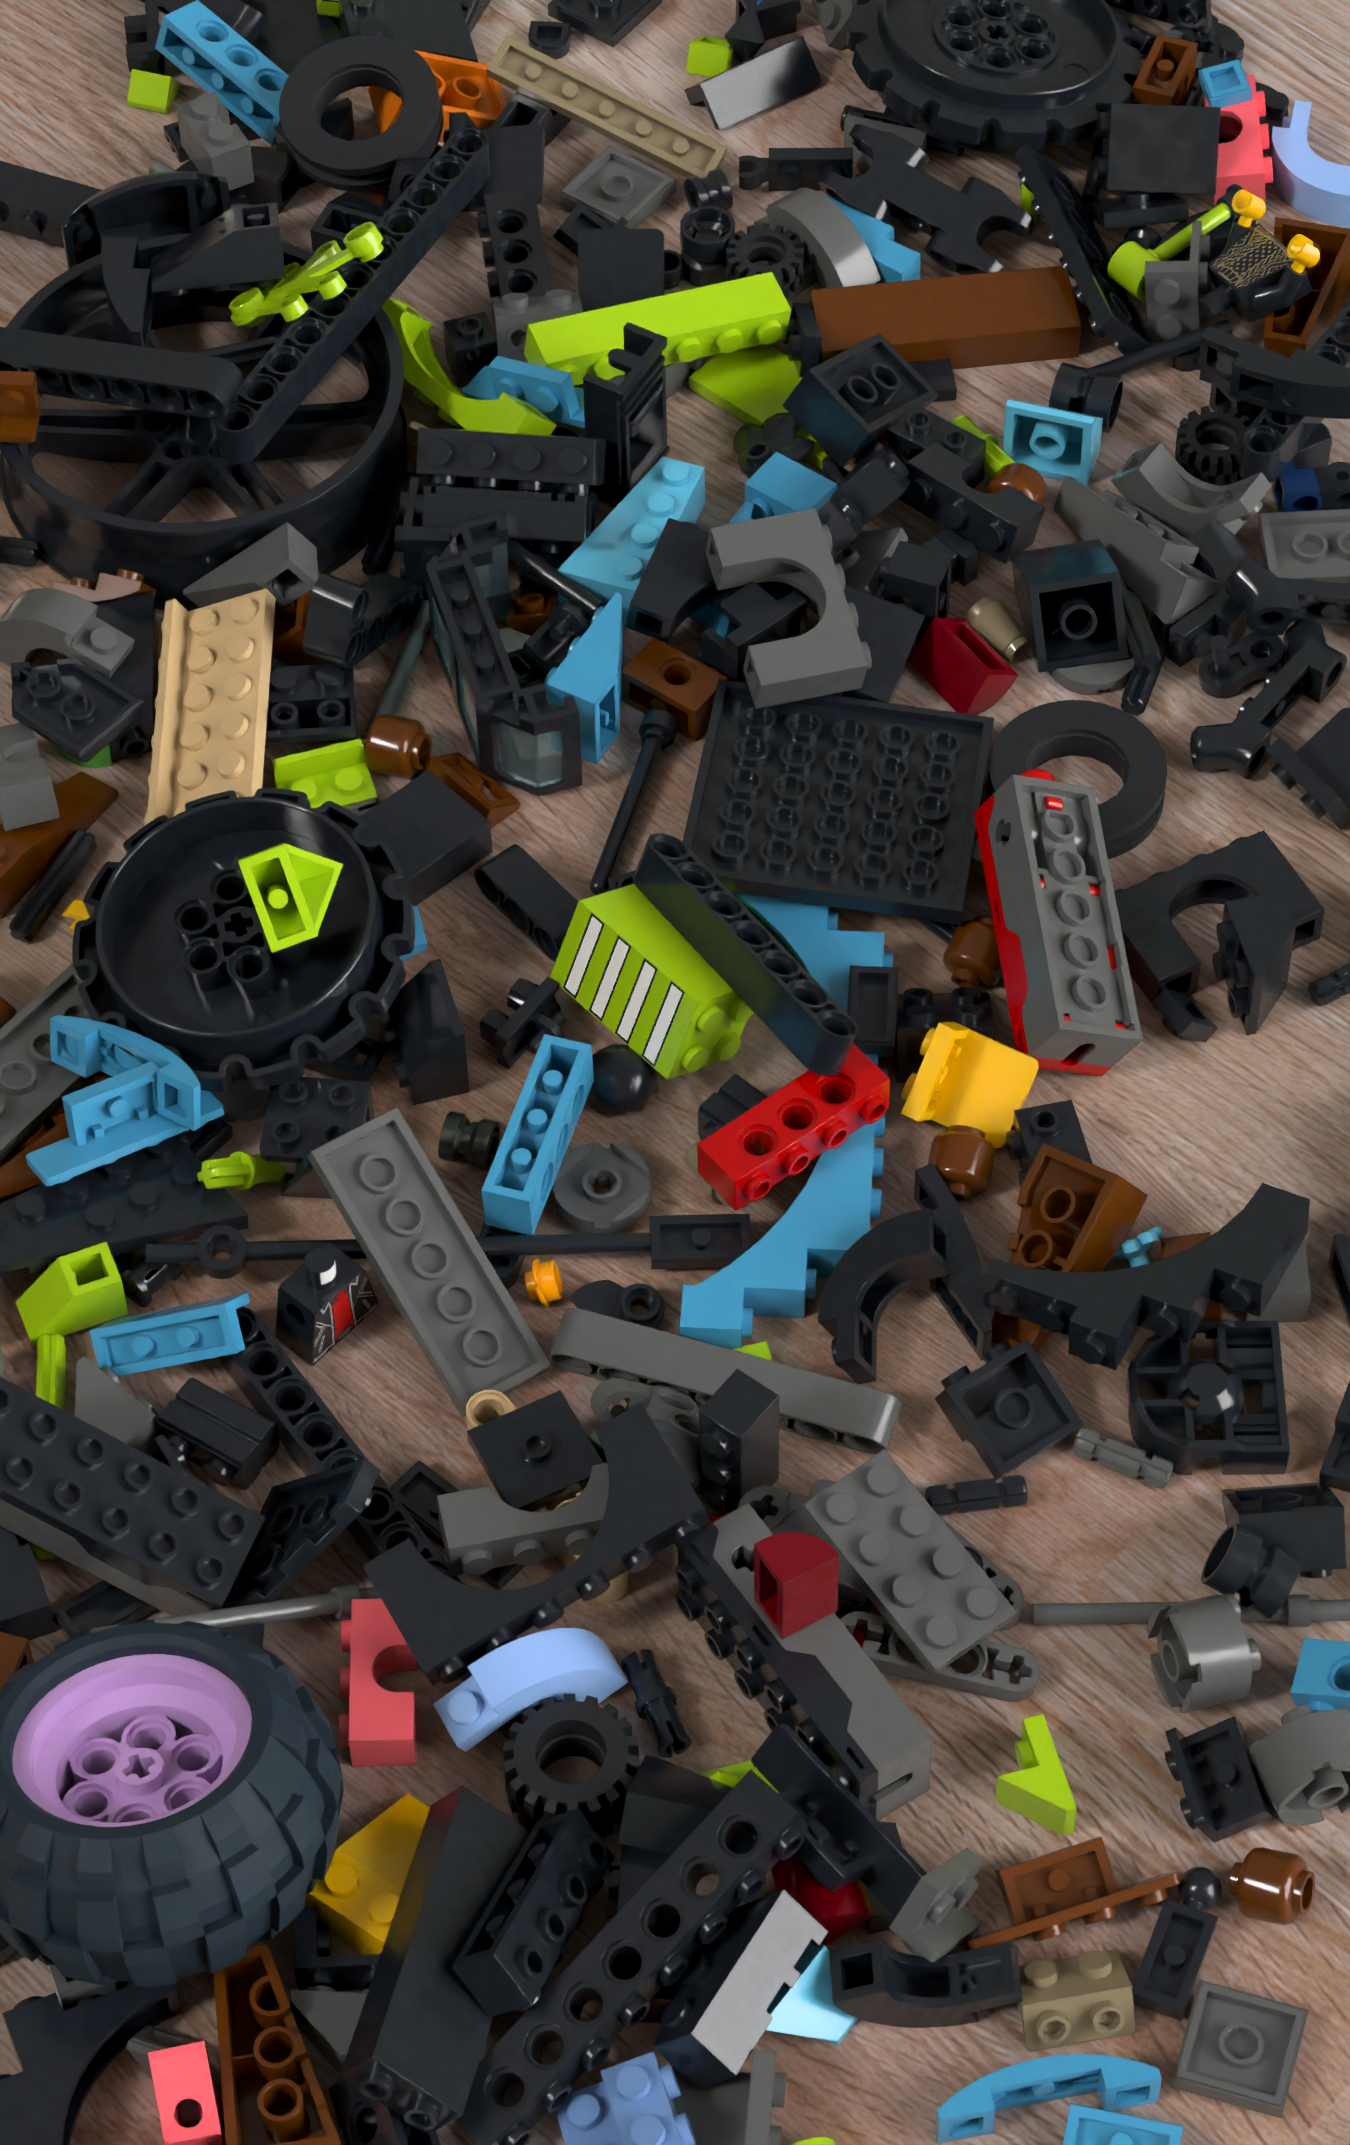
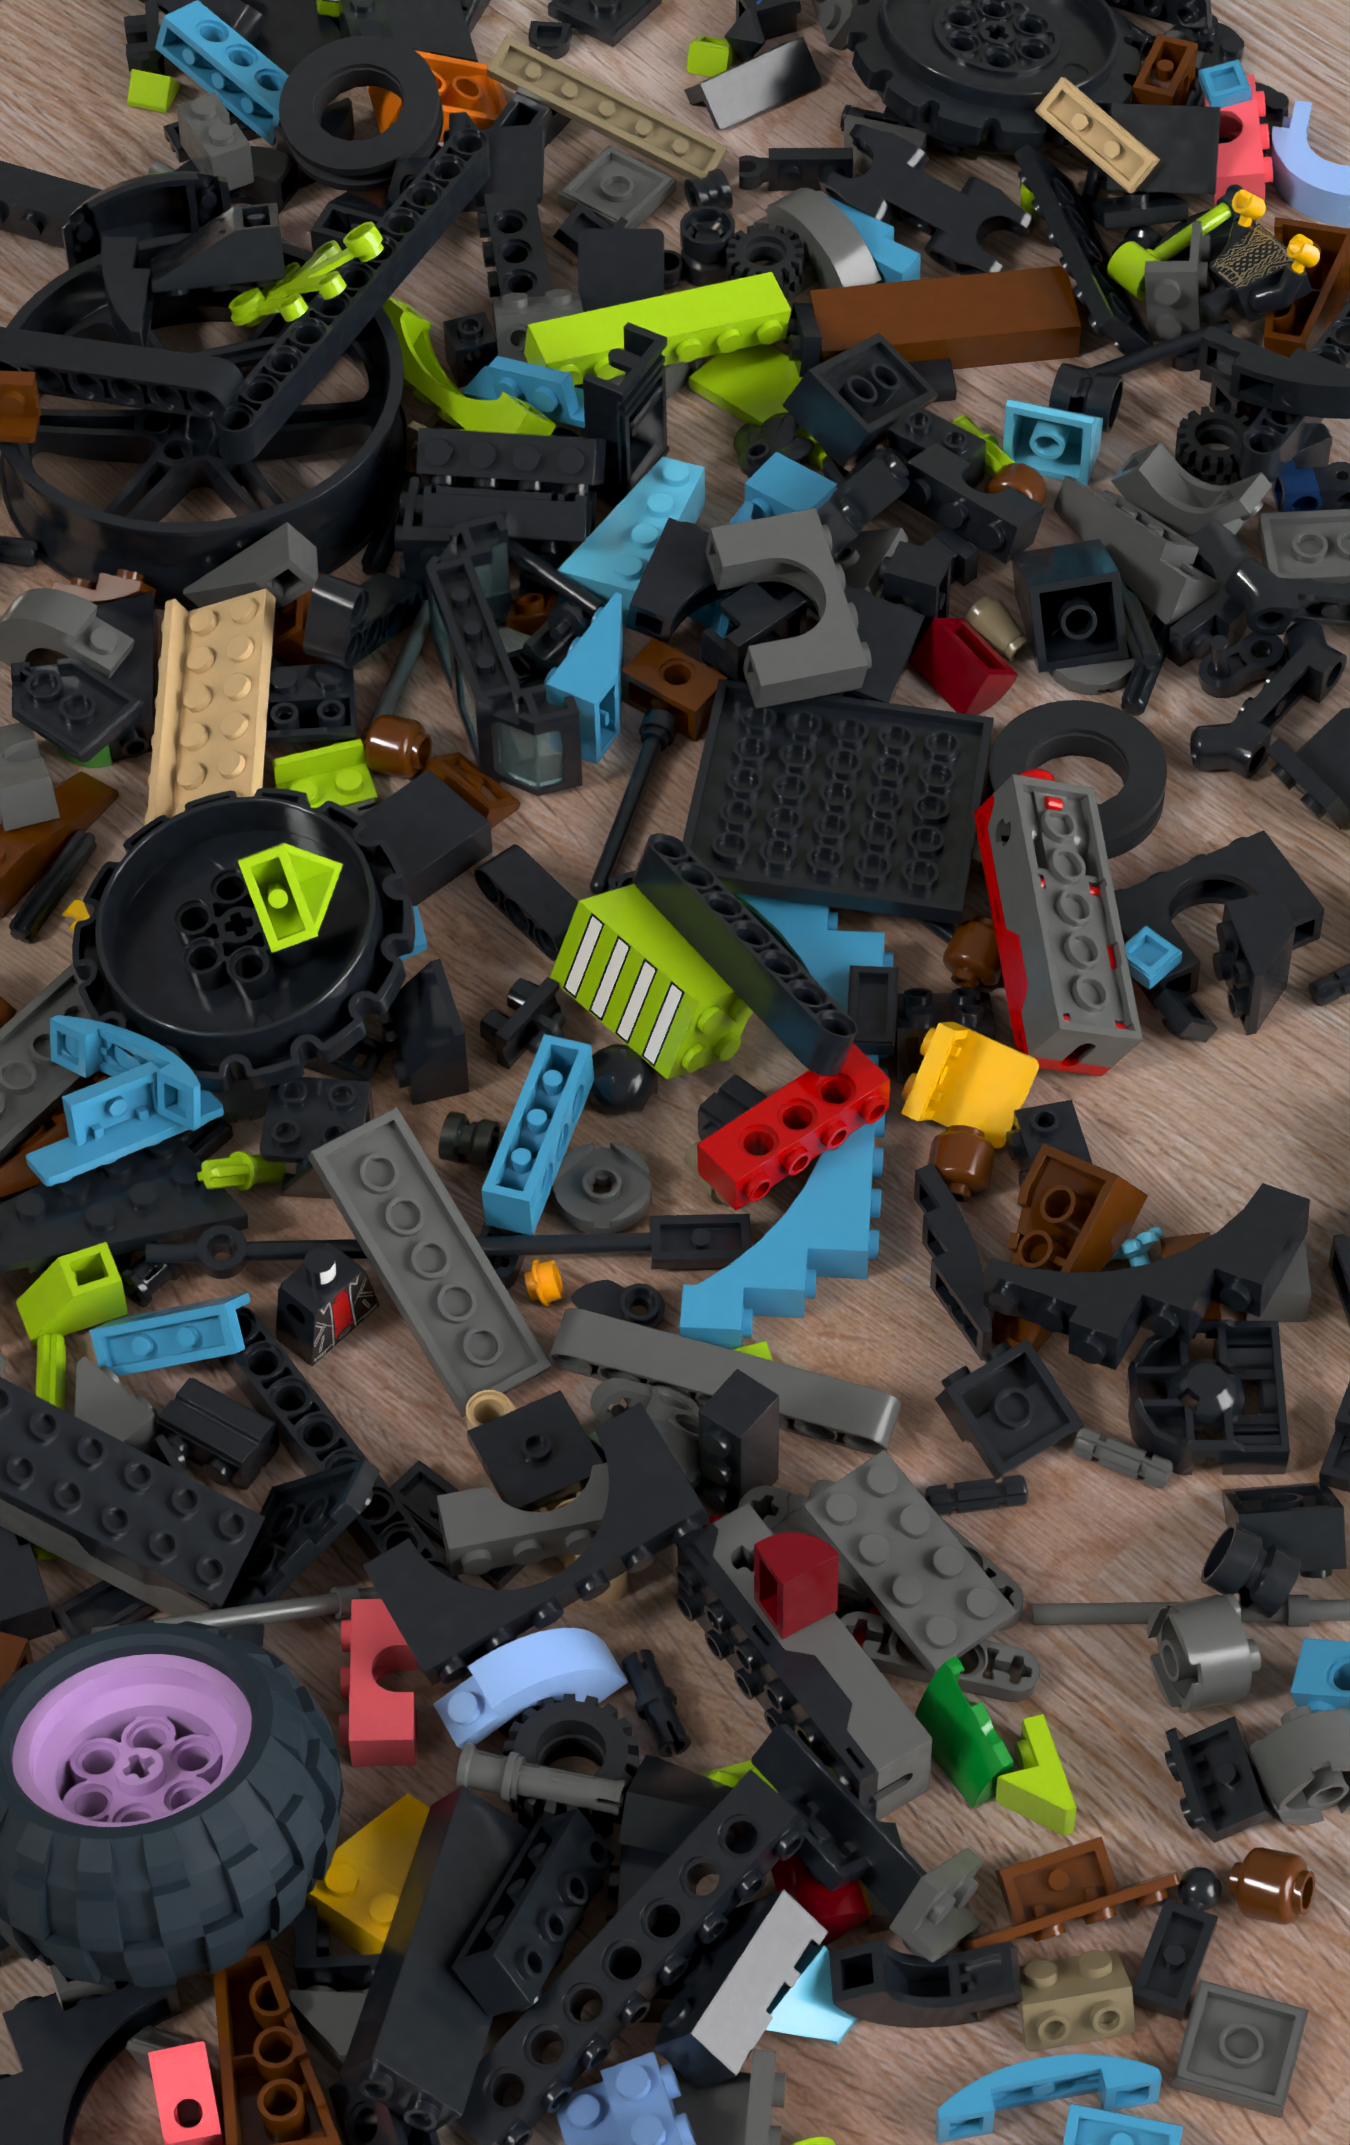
(515, 1777): none -> dark grey pin
(870, 1275): black arch -> none
(962, 1736): none -> green slope
(1097, 135): none -> tan tile
(1151, 957): none -> dark azure tile

